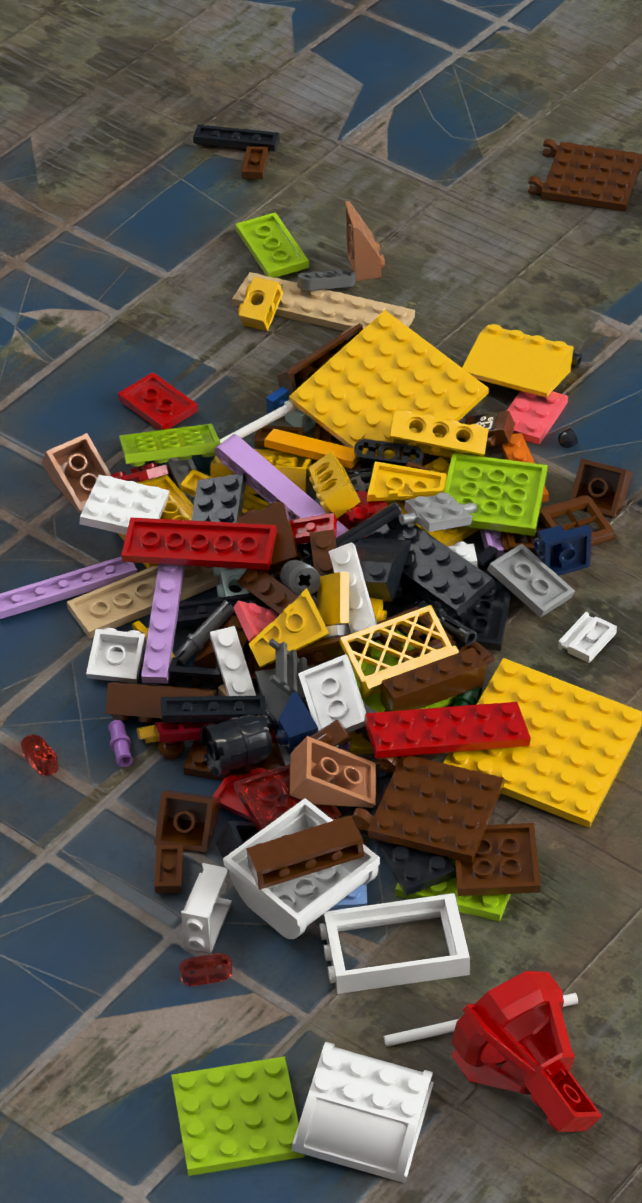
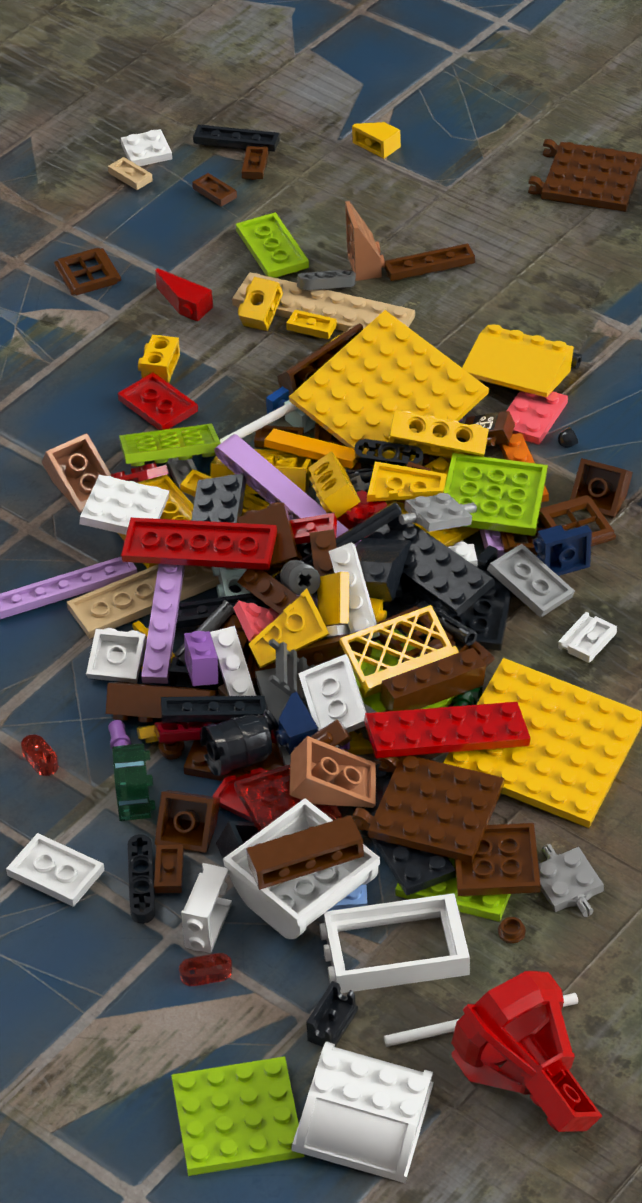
(55, 869): none -> white plate
(105, 265): none -> reddish brown piece
(130, 173): none -> tan plate
(132, 782): none -> clear green container
(141, 878): none -> black beam
(146, 148): none -> white plate
(160, 357): none -> yellow brick
(185, 296): none -> red slope
(201, 658): none -> medium lavender brick
(214, 189): none -> reddish brown plate
(311, 324): none -> yellow plate
(331, 1016): none -> black hinge
(377, 138): none -> yellow slope
(429, 262): none -> reddish brown plate
(511, 930): none -> reddish brown plate
(568, 880): none -> light grey plate

